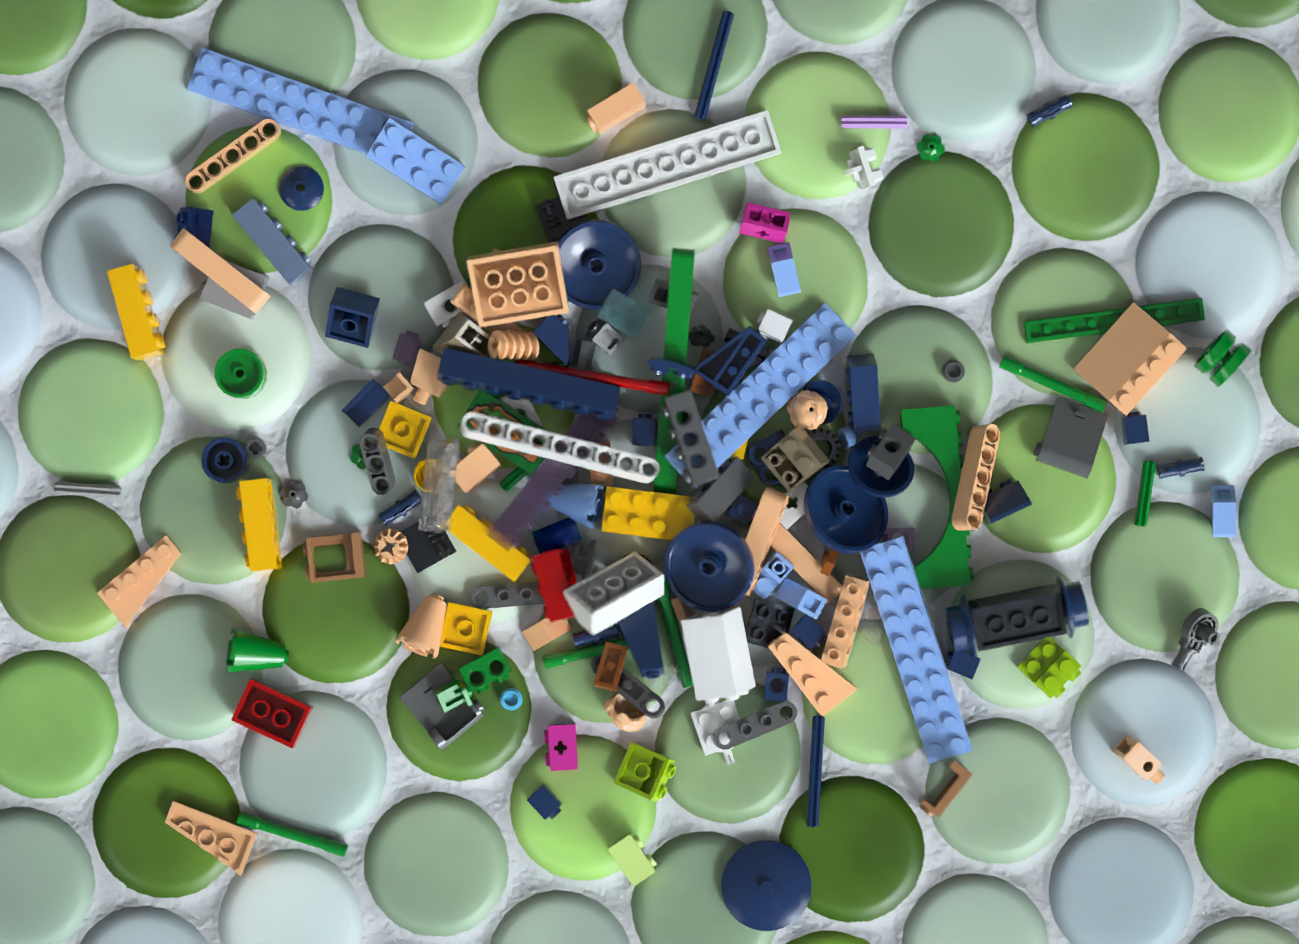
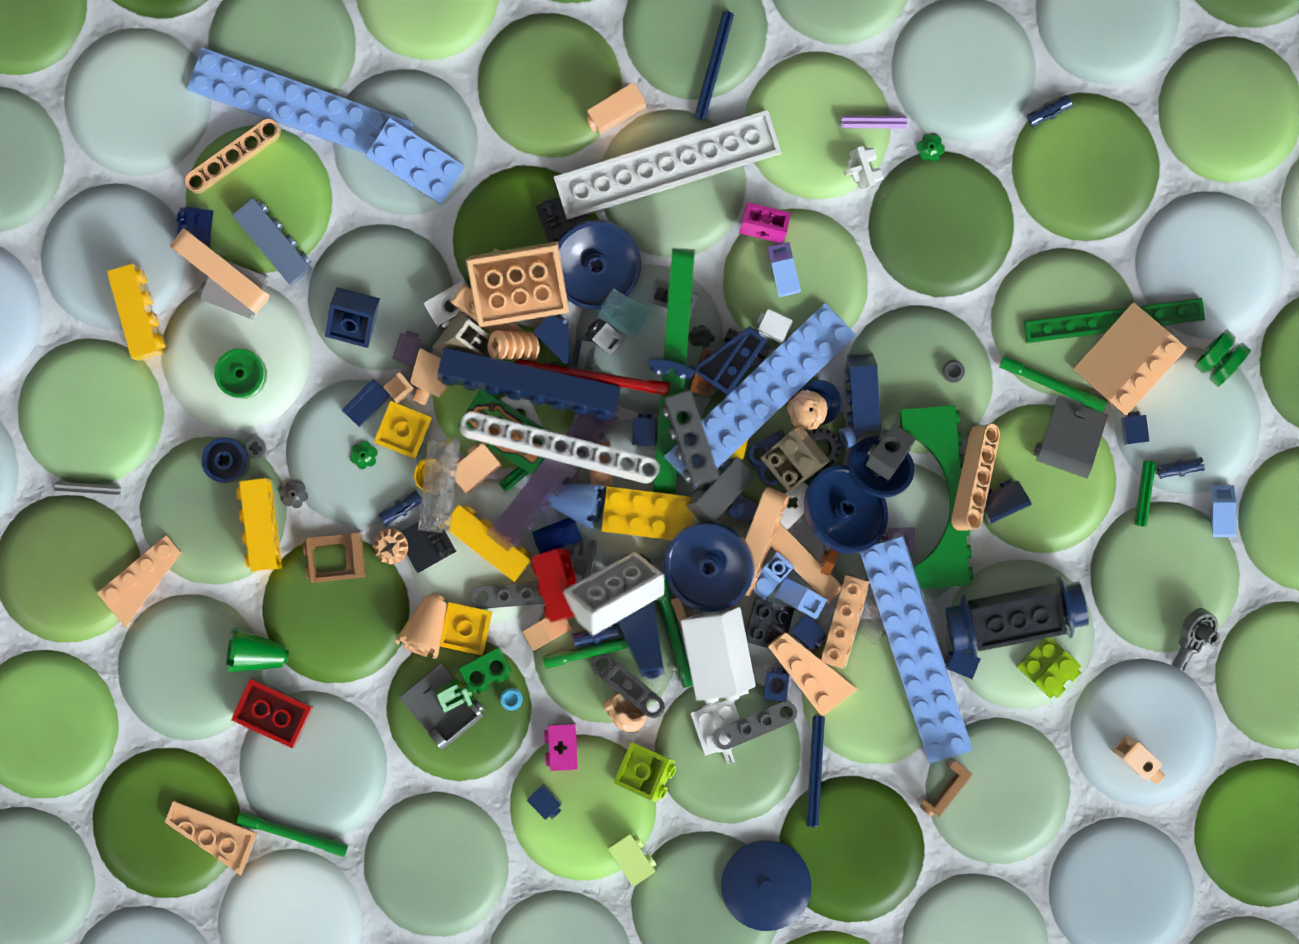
(309, 196): dark blue dish -> none
(376, 471): dark grey beam -> none
(610, 666): dark orange plate -> none

